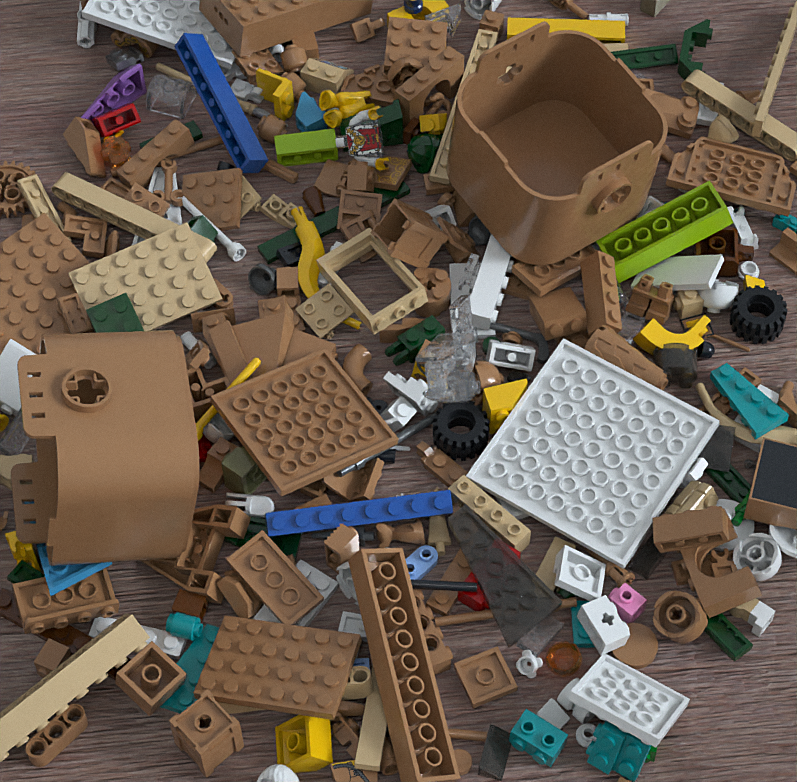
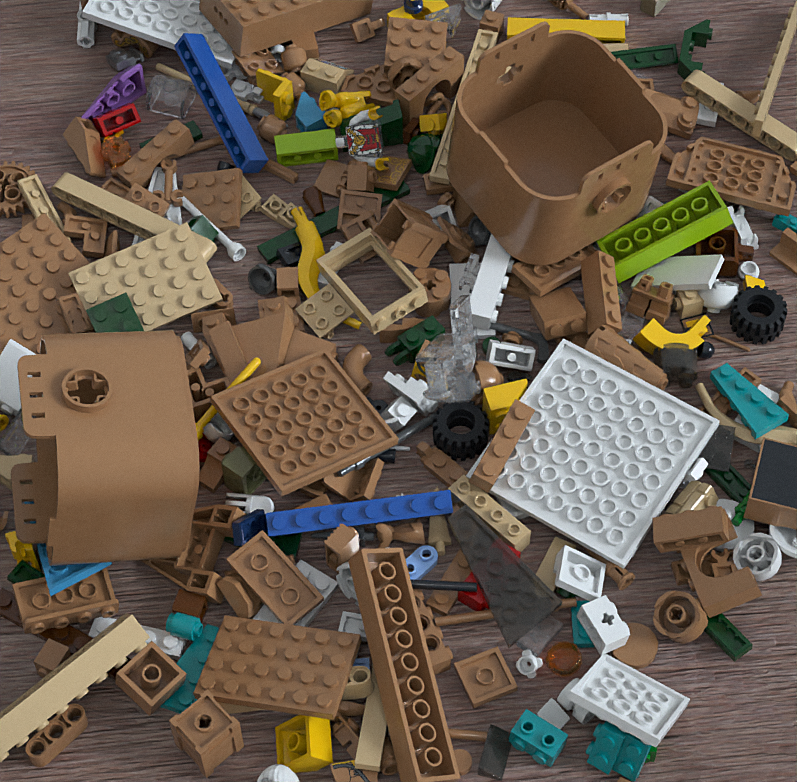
(248, 526): none -> dark blue plate
(501, 446): none -> medium nougat brick
(581, 738): white plate -> none
(627, 602): bright pink brick -> none
(647, 559): clear smoke slope -> none
(722, 130): tan helmet -> none
(756, 614): white leg -> none

